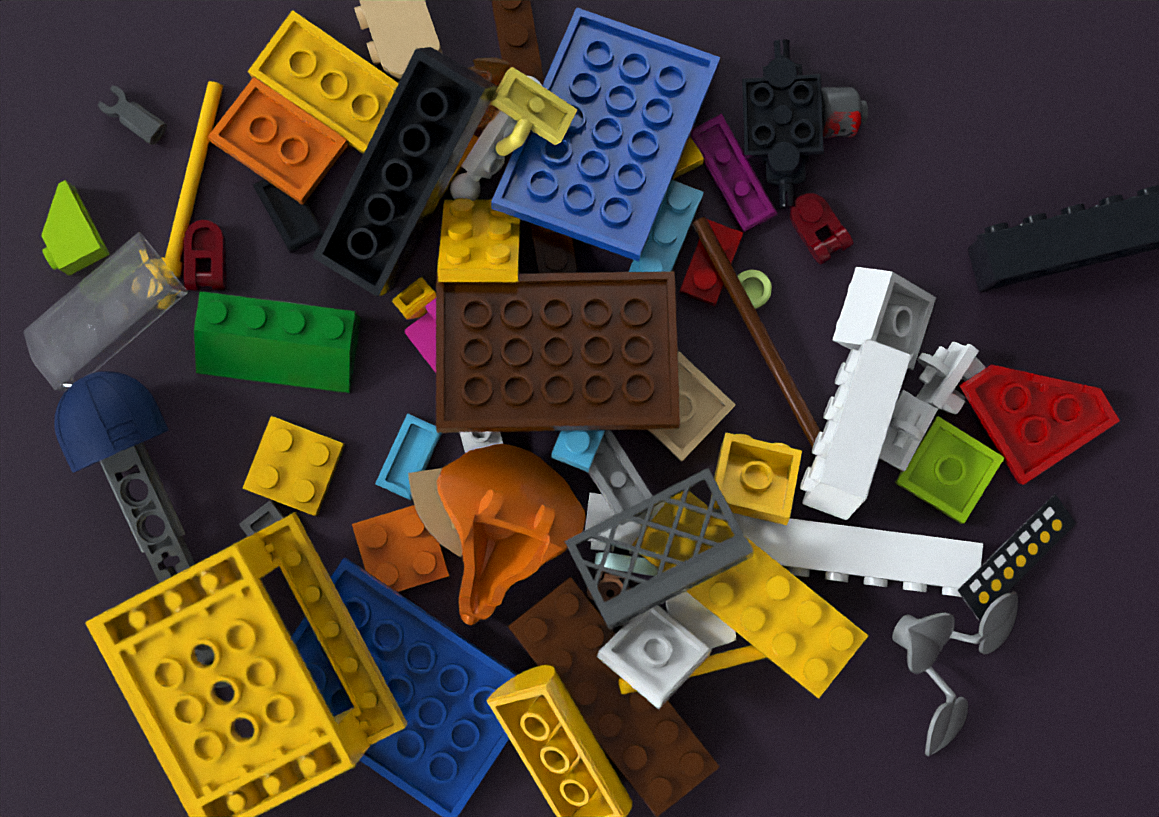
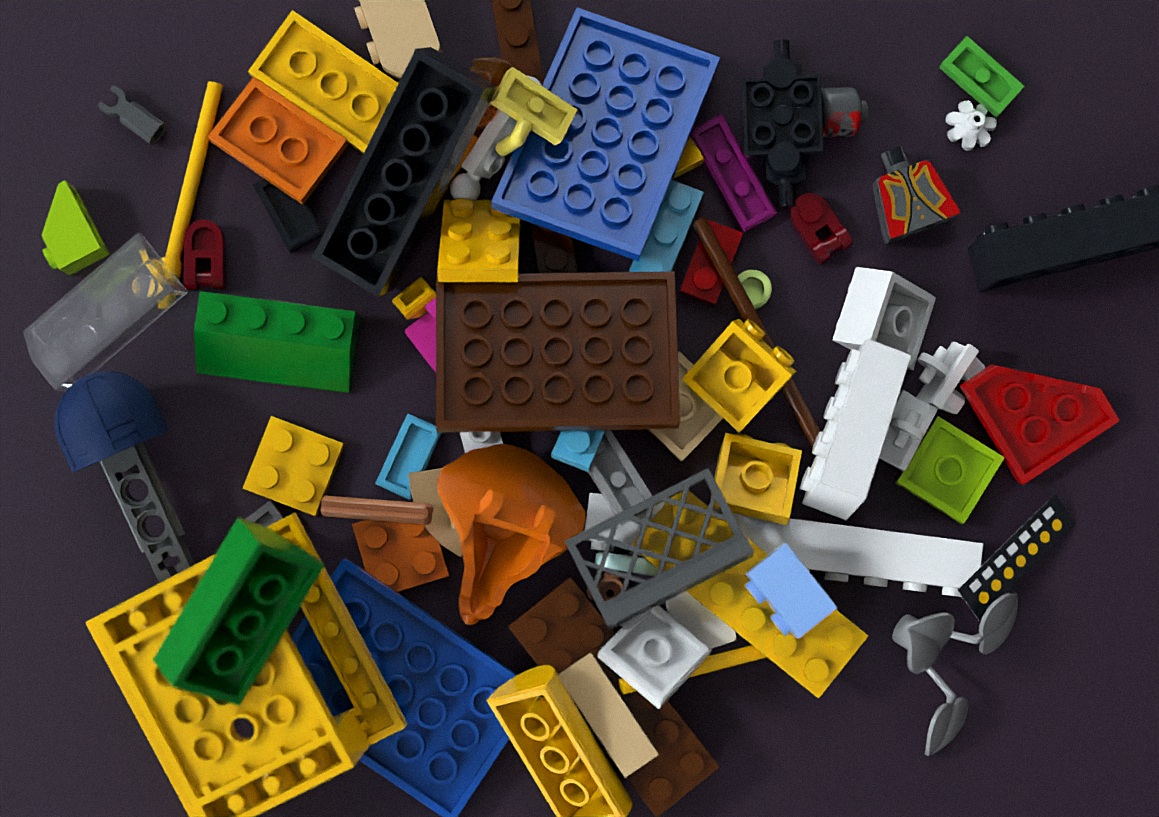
(237, 613): none -> green slope
(376, 510): none -> nougat axle
(608, 714): none -> tan tile
(740, 373): none -> yellow plate
(789, 591): none -> light blue brick
(910, 197): none -> torso
(970, 125): none -> white plant
(981, 76): none -> bright green plate

